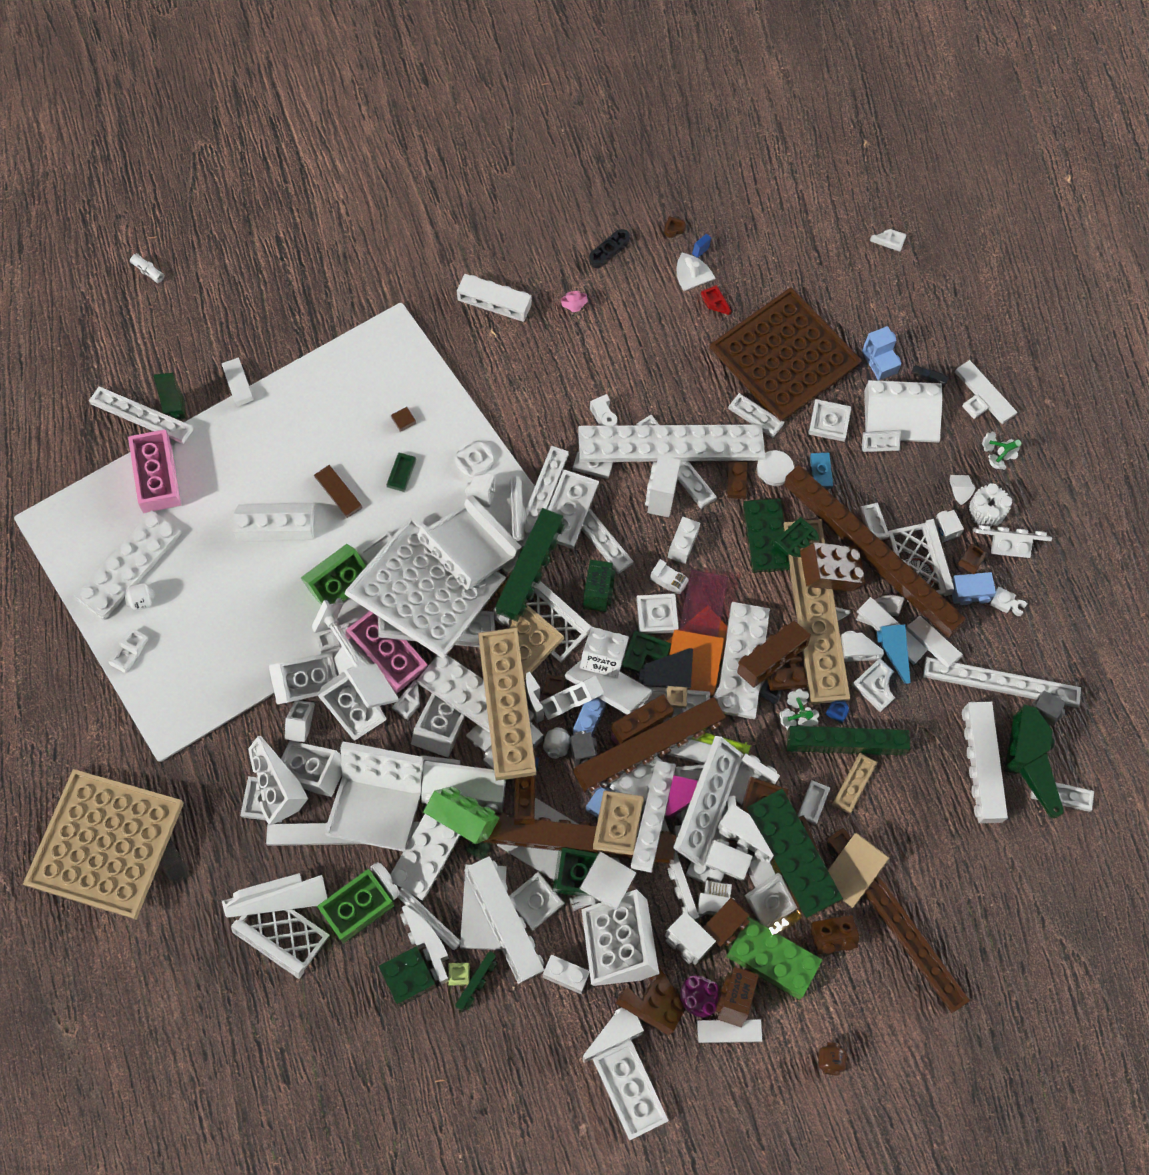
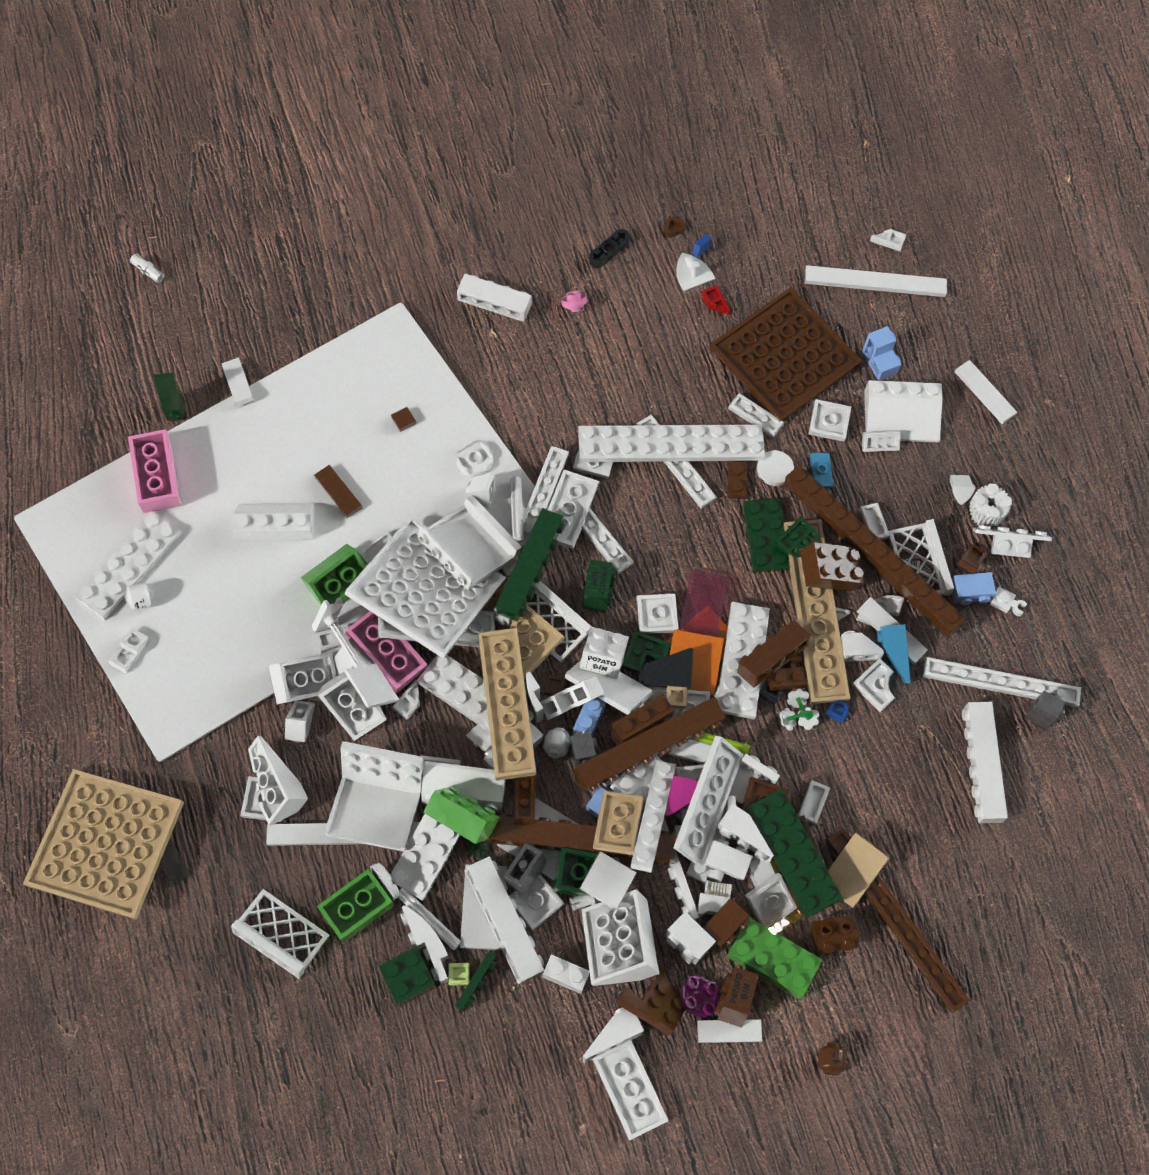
(140, 414): white plate -> none
(276, 896): white wedge -> none
(314, 767): white slope -> none
(401, 472): dark green tile -> none
(438, 727): white slope -> none
(524, 869): none -> flat silver brick
(601, 411): white leg -> none
(662, 486): white brick -> none
(668, 578): white leg -> none
(683, 540): white brick -> none
(848, 740): dark green brick -> none
(854, 783): tan tile -> none
(875, 281): none -> white tile
(930, 375): black tile -> none
(934, 642): white tile -> none
(948, 525): white brick -> none
(975, 406): white tile -> none
(1007, 450): white plant -> none
(1027, 754): dark green slope -> none
(1074, 797): white tile -> none

